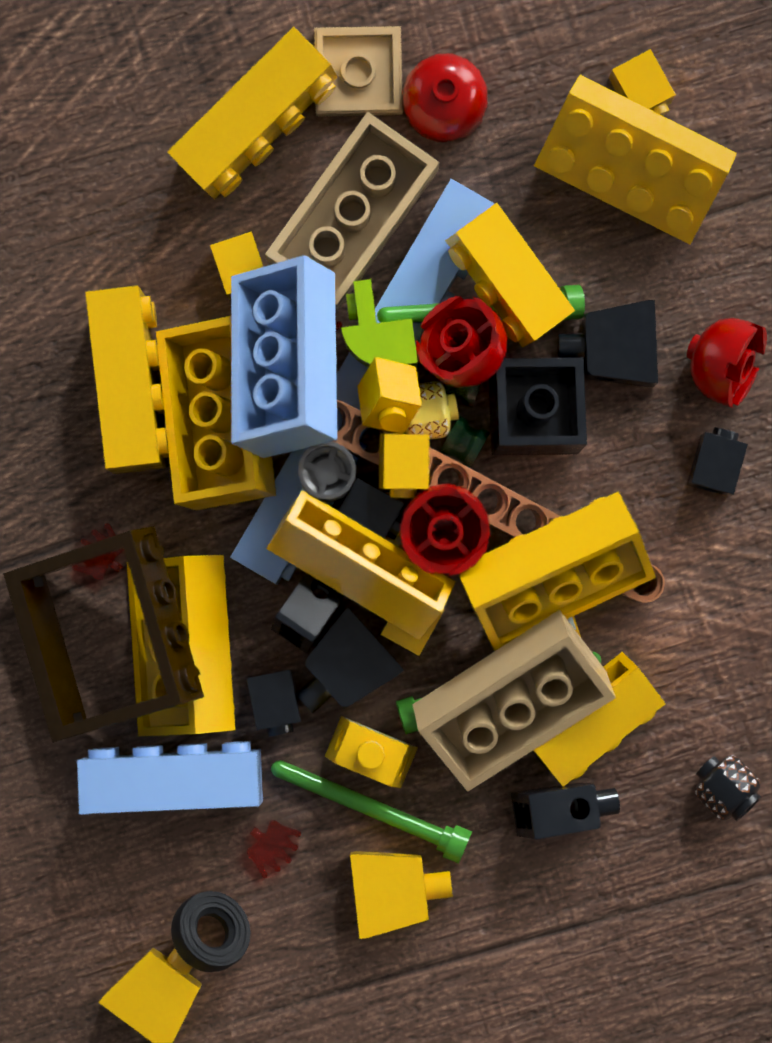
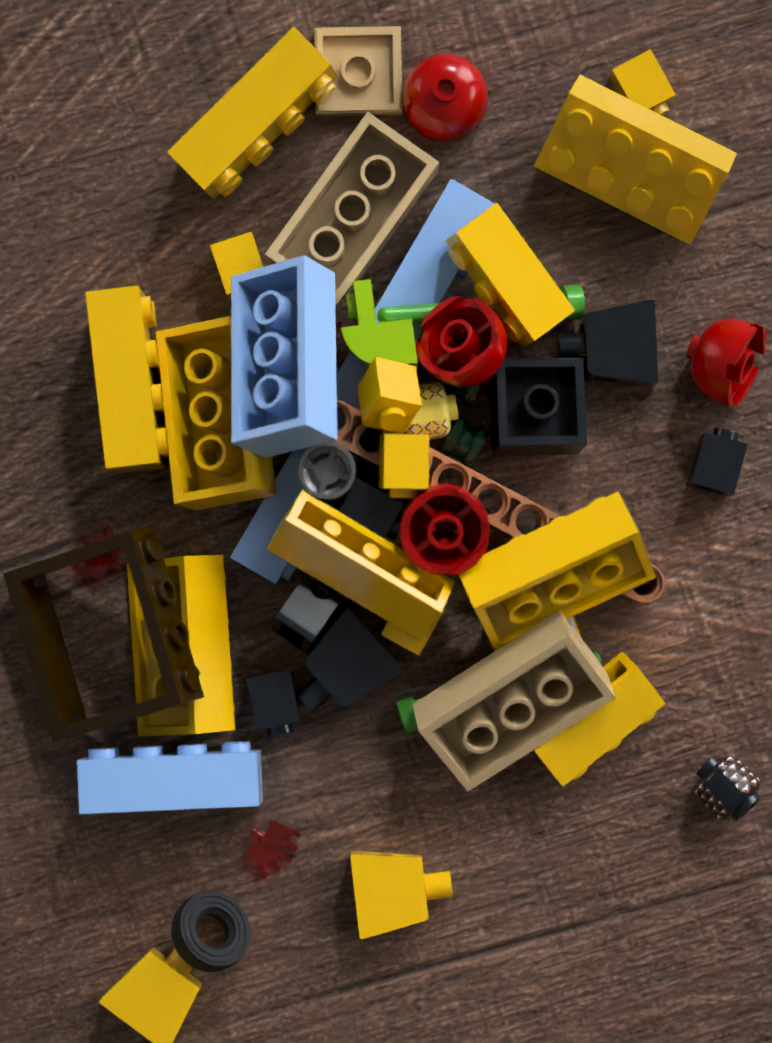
(370, 752): yellow torso -> none
(449, 840): bright green piece -> none
(547, 810): black torso -> none

